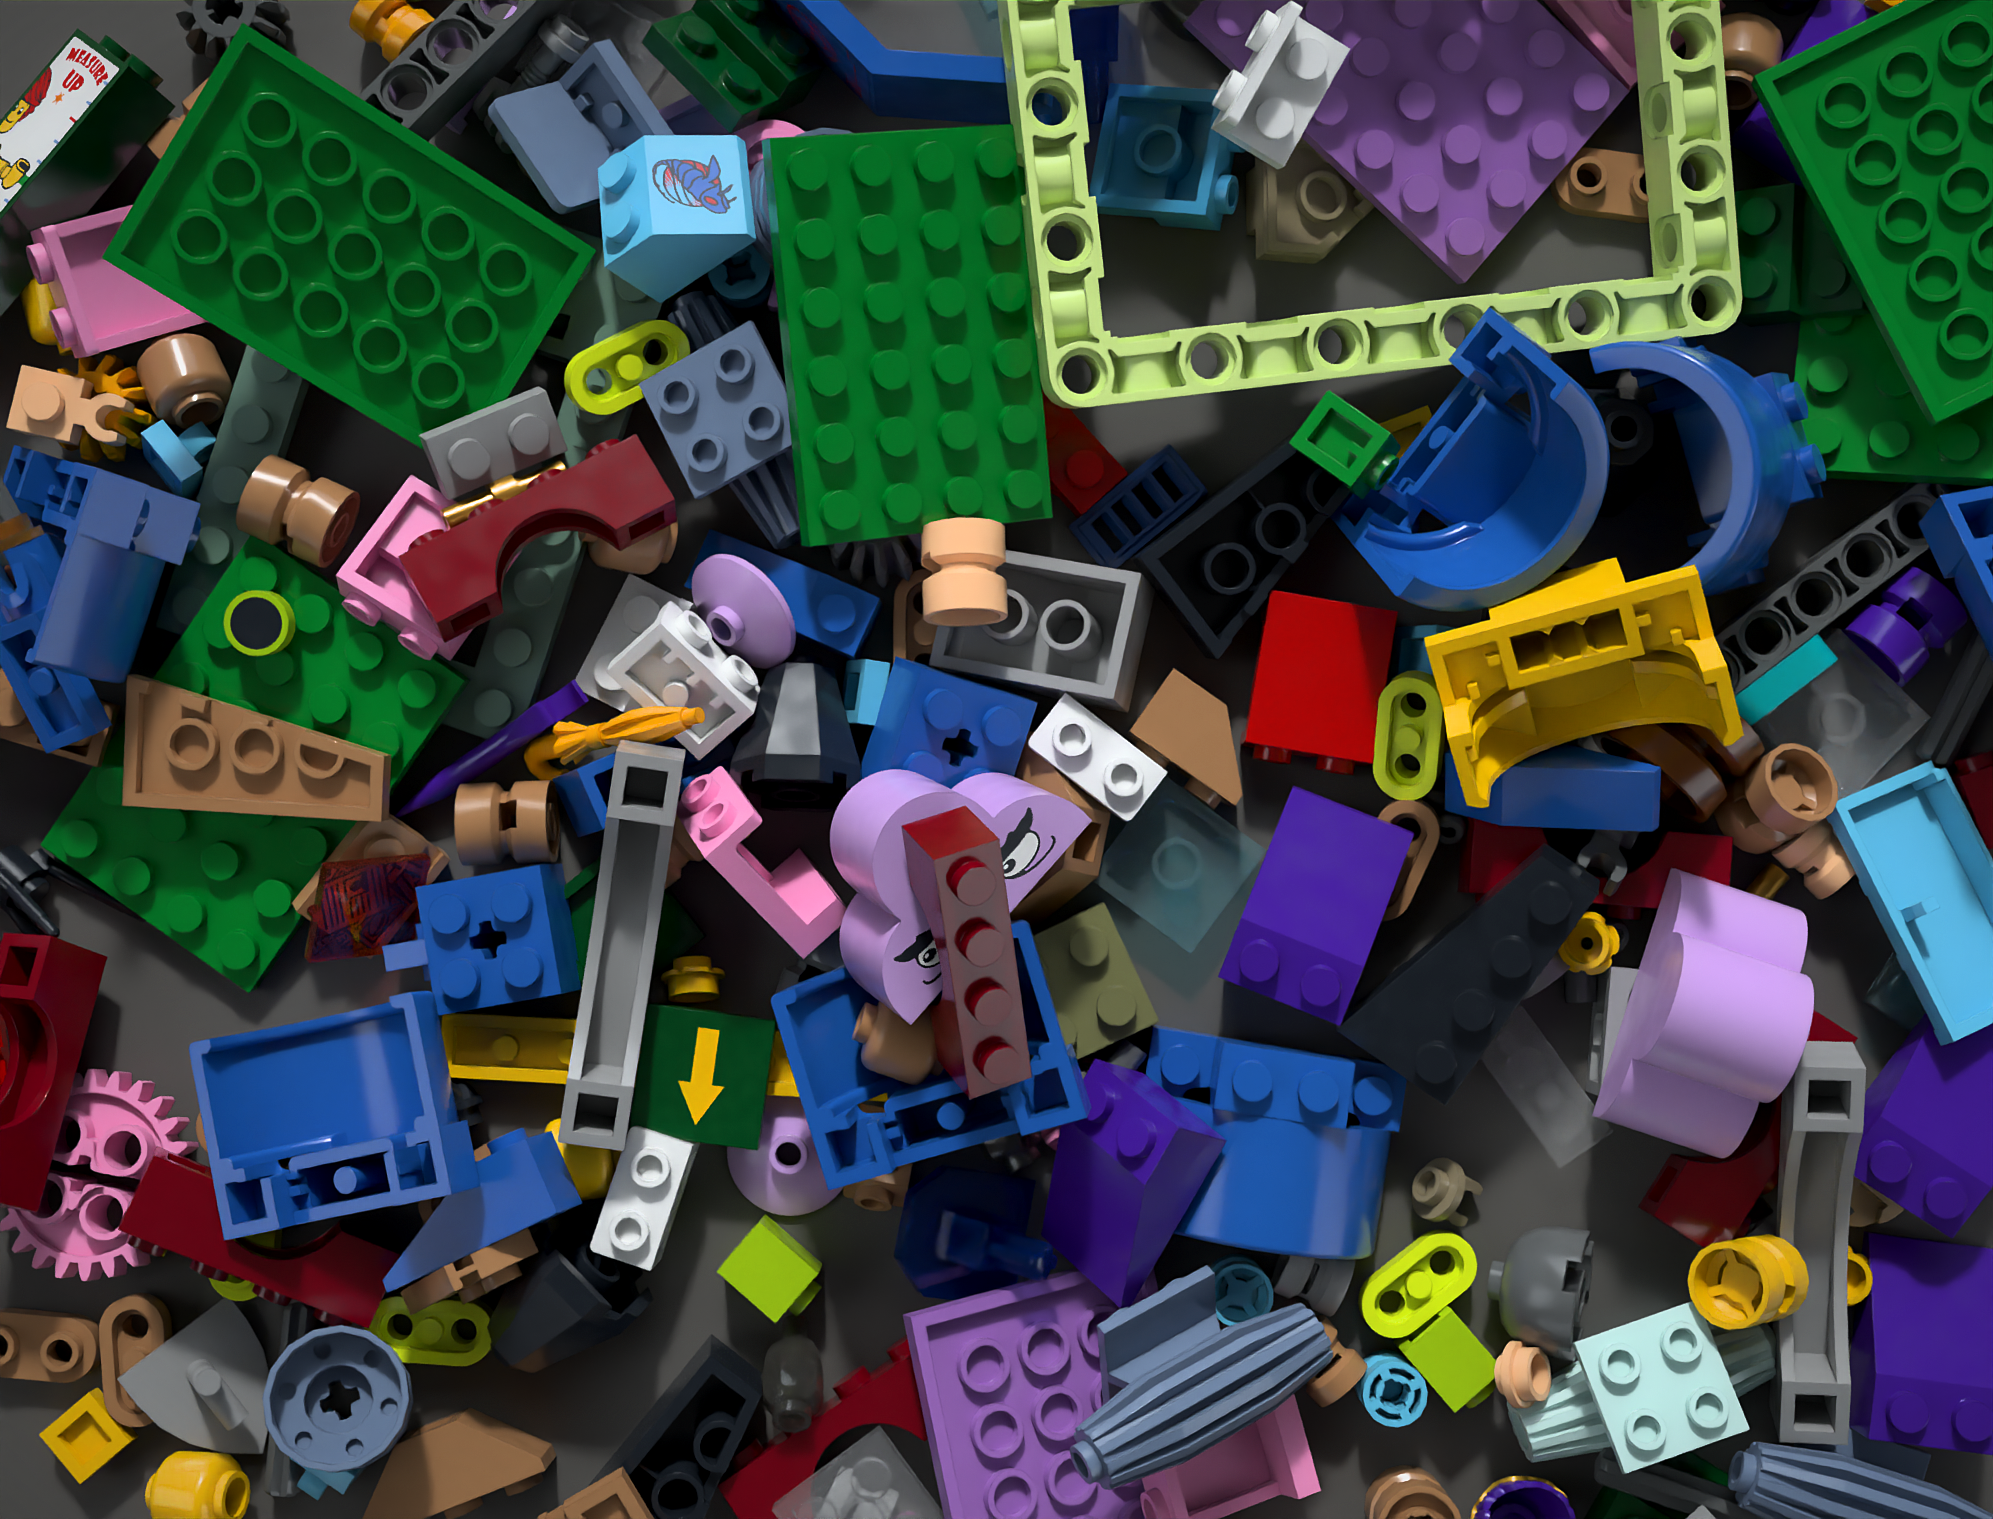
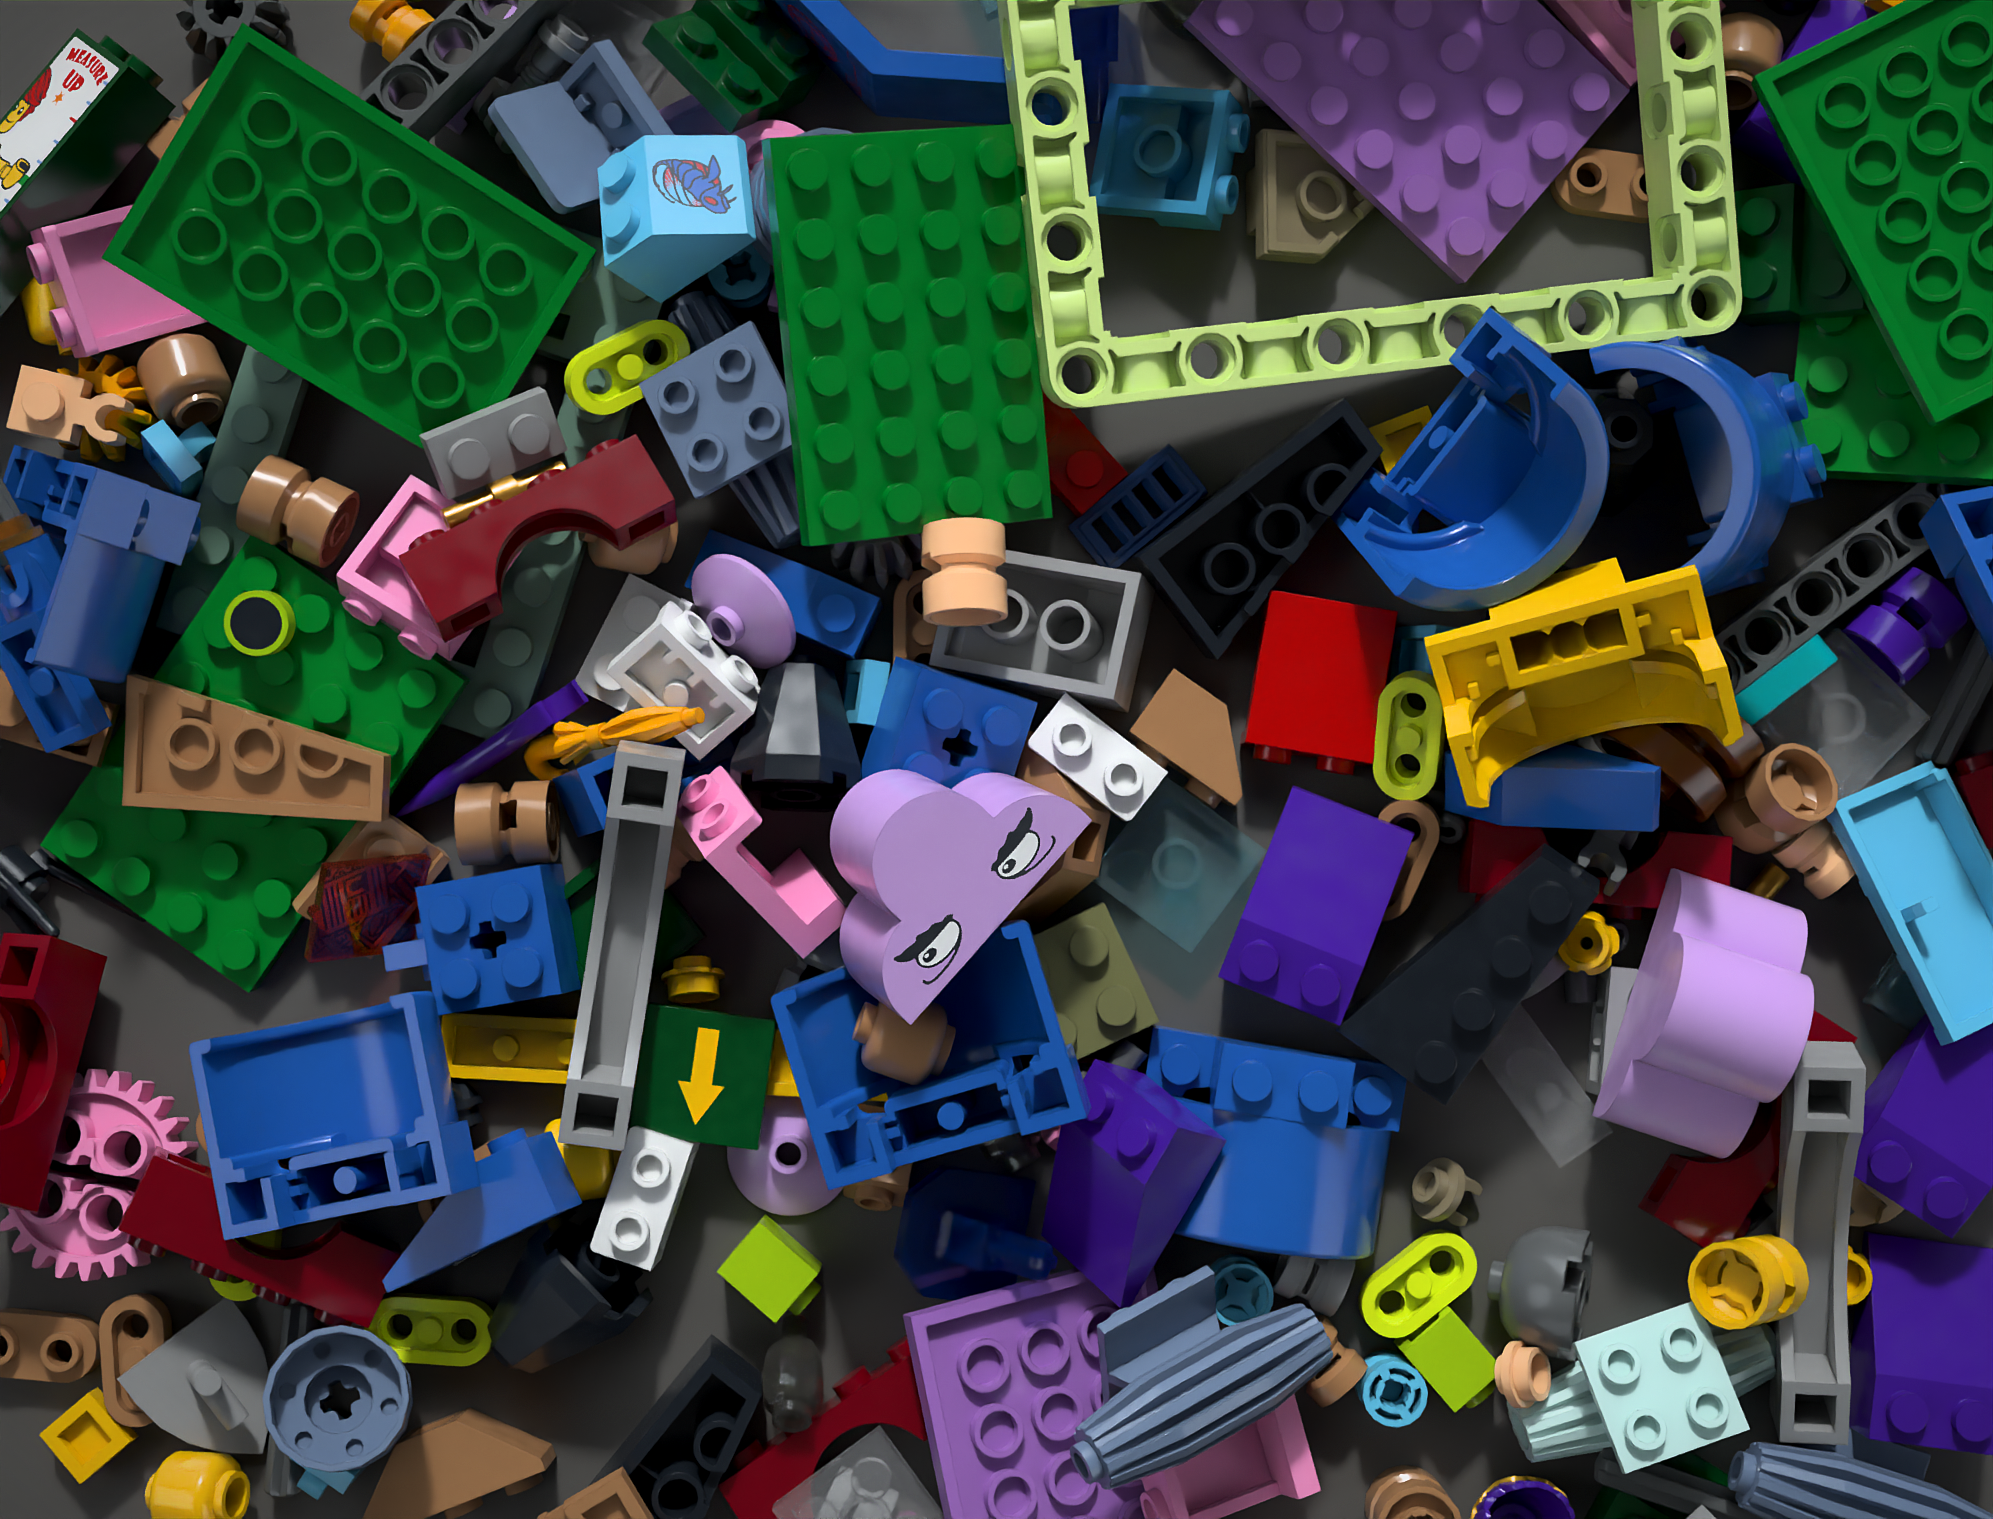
(472, 1275): medium nougat plate -> none
(963, 893): arch -> none
(1280, 85): white bracket -> none
(1347, 445): green bracket -> none

